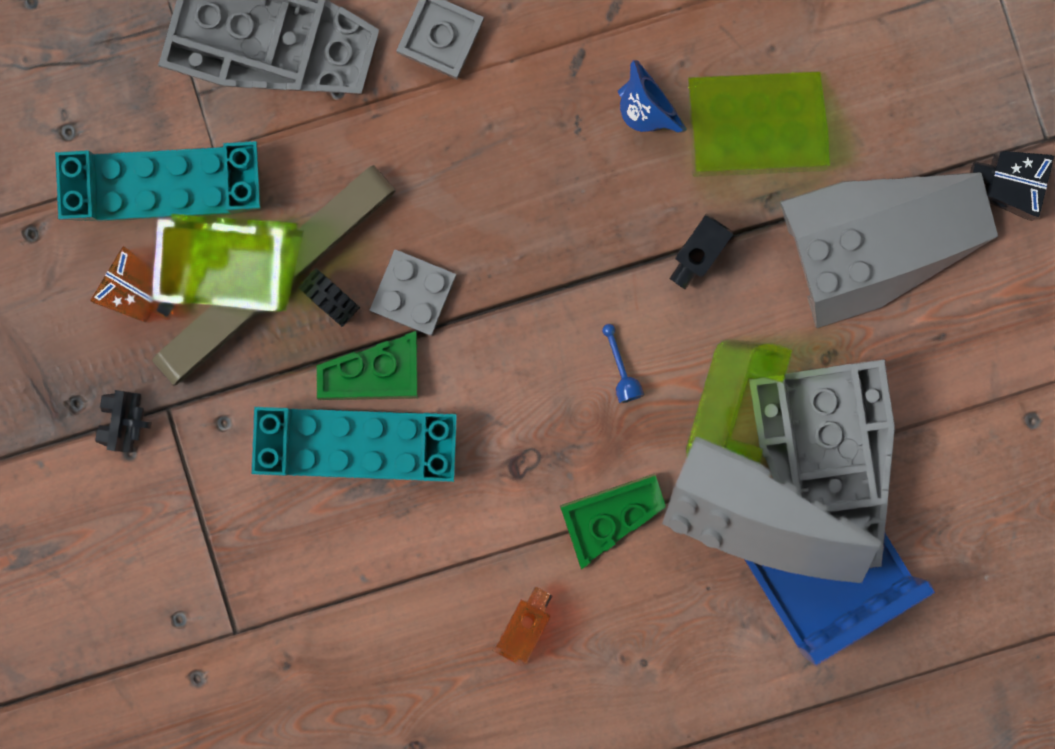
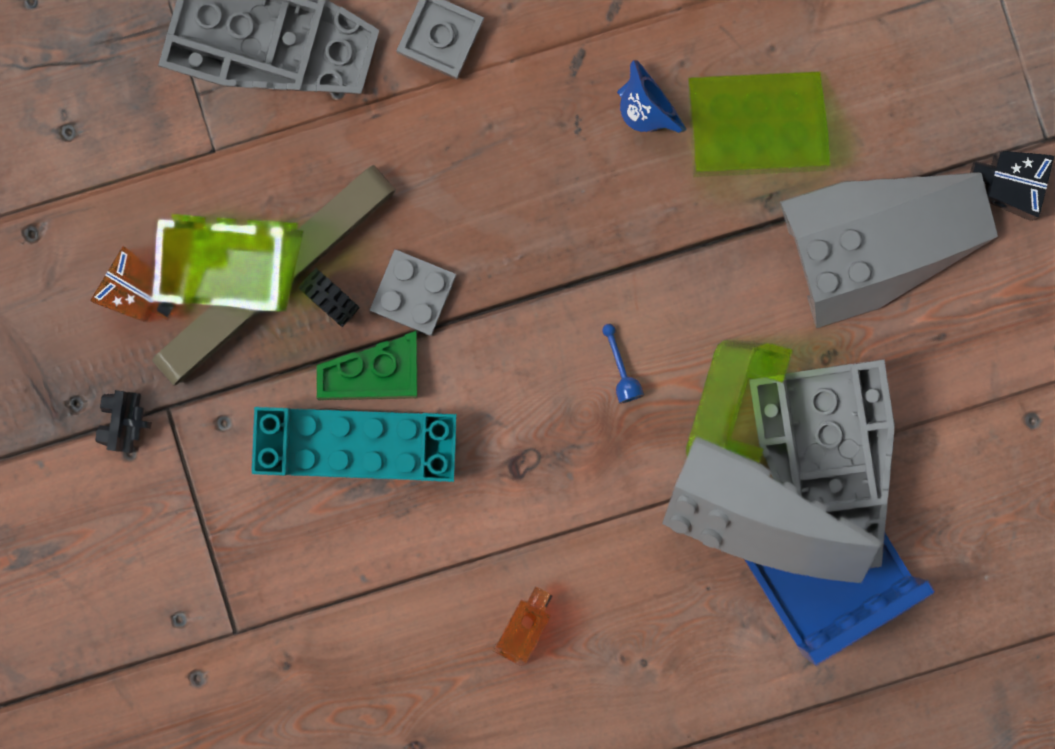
(158, 183): teal slope -> none
(609, 515): green wing -> none
(708, 236): black torso -> none

